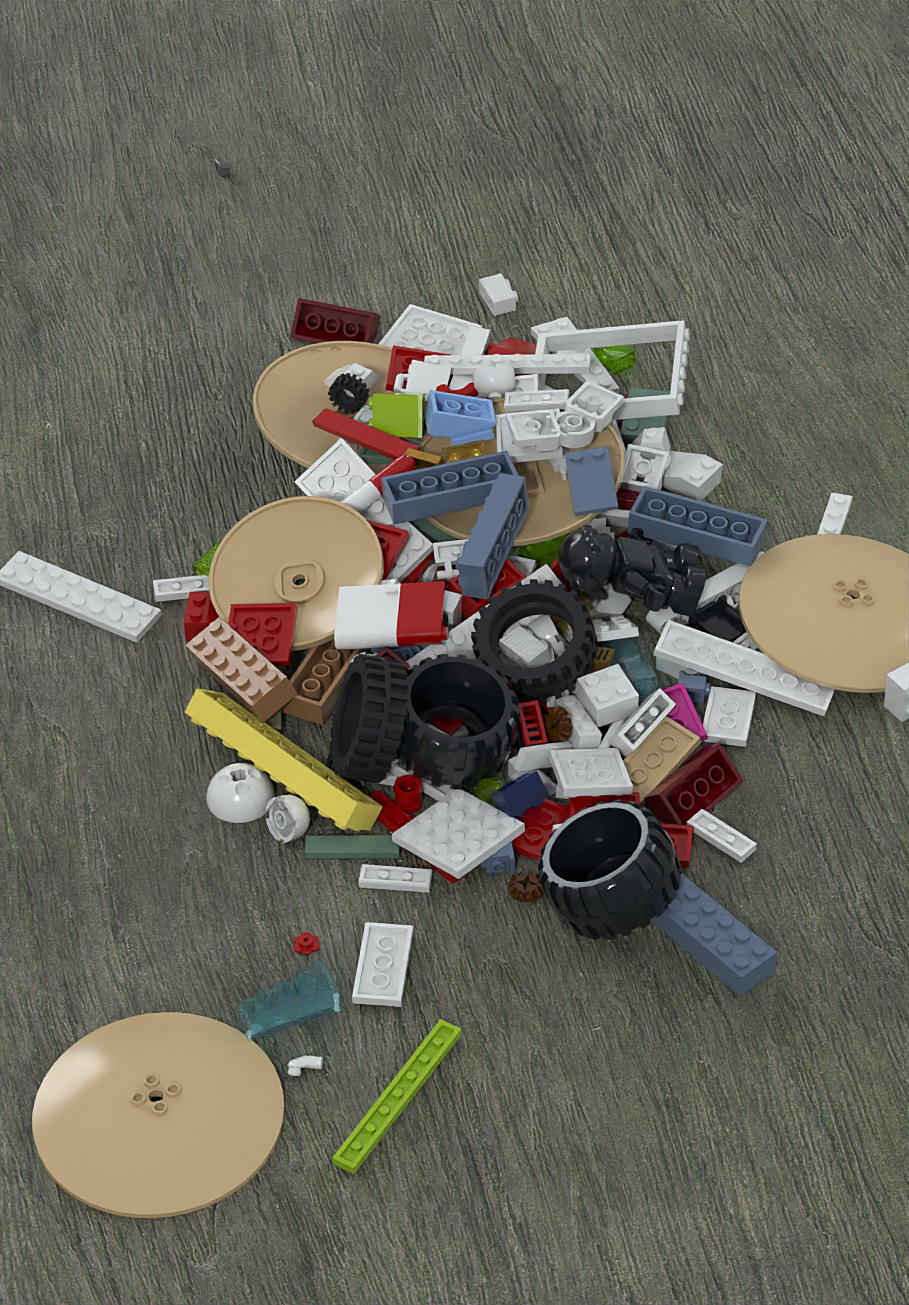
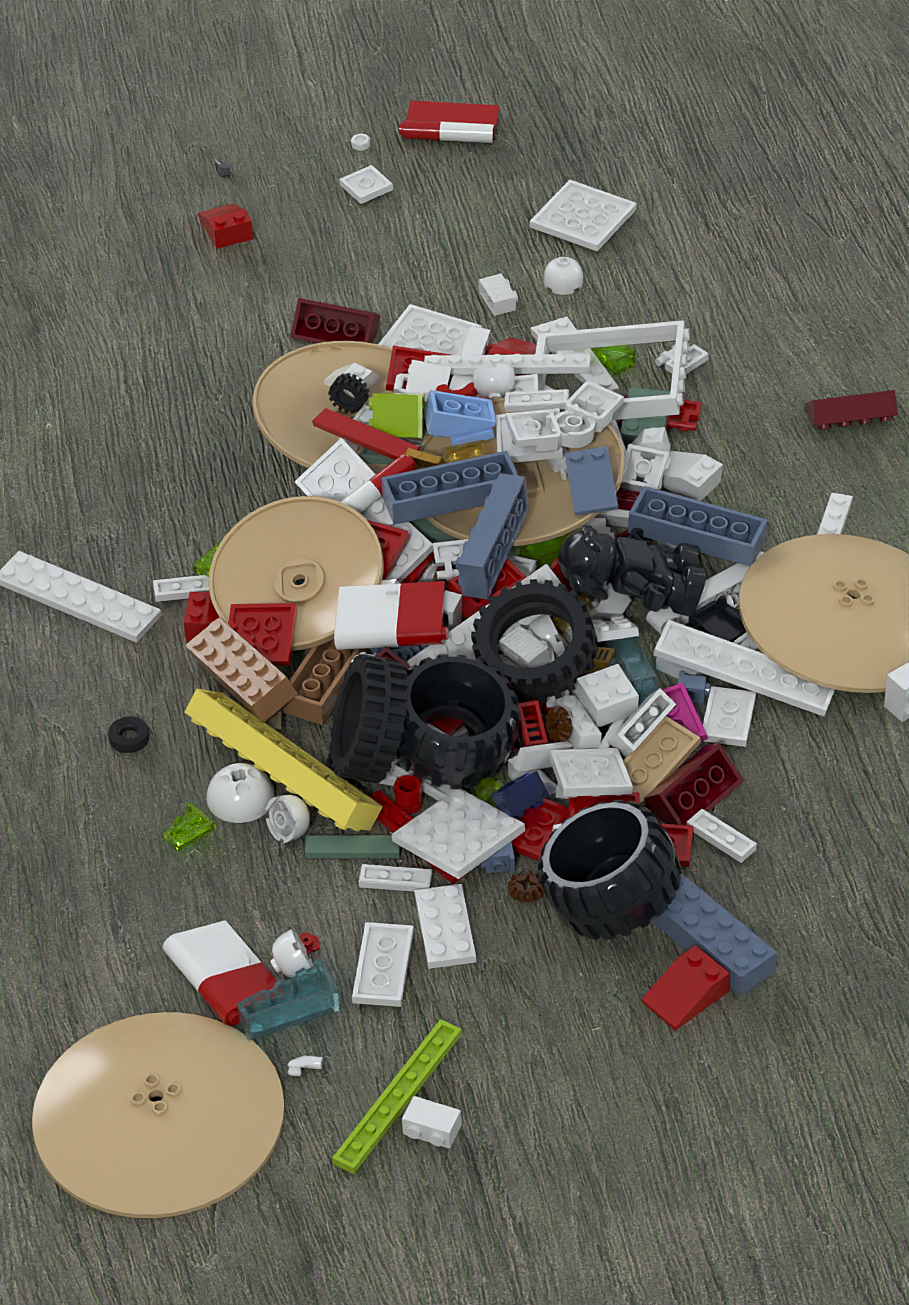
(125, 724): none -> black tyre
(188, 828): none -> clear neon green wing
(219, 967): none -> door
(227, 225): none -> red slope
(290, 954): none -> white cylinder
(360, 142): none -> white tile
(366, 184): none -> white plate
(431, 1122): none -> white brick
(445, 926): none -> white plate
(450, 122): none -> red door
(563, 275): none -> white cylinder
(583, 215): none -> white plate
(687, 988): none -> red slope
(688, 412): none -> red plate
(695, 358): none -> white plate
(852, 408): none -> dark red slope

